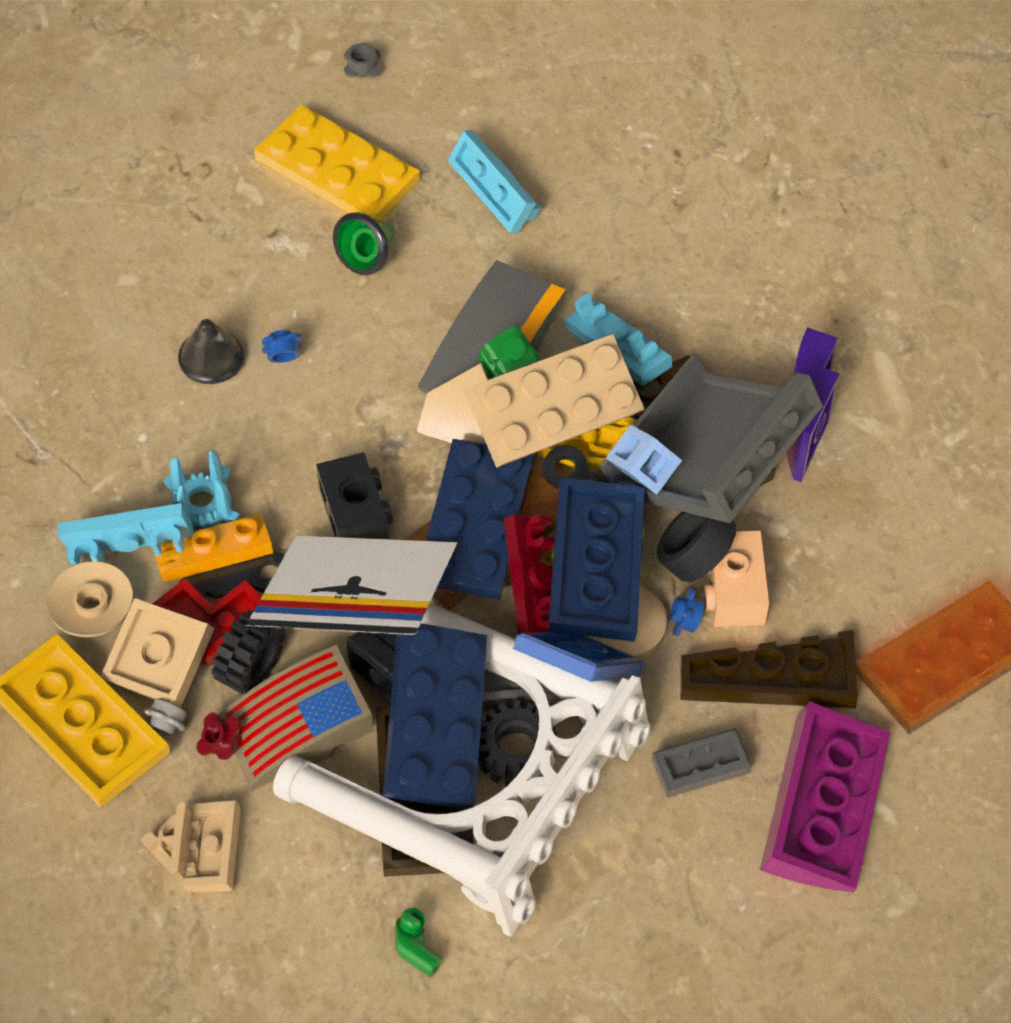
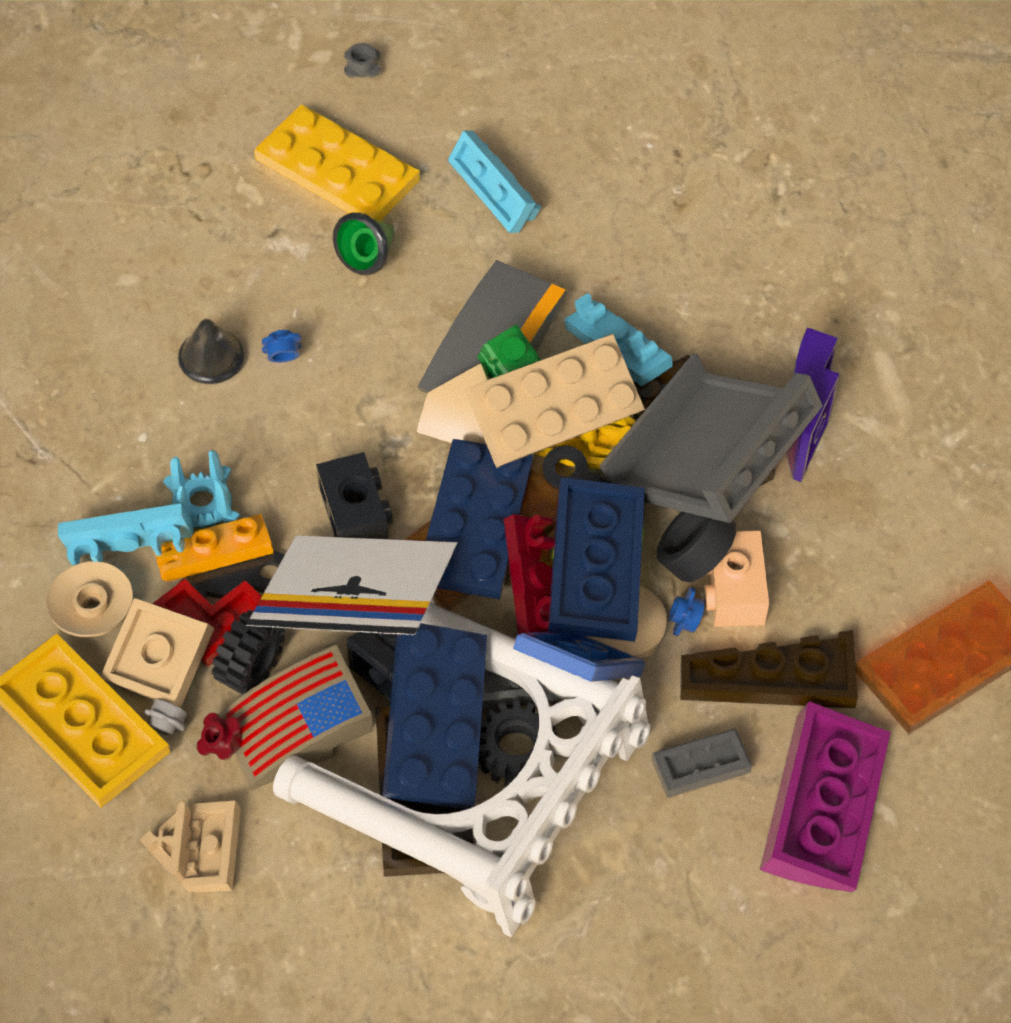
(411, 943): green arm -> none
(643, 459): light blue brick -> none

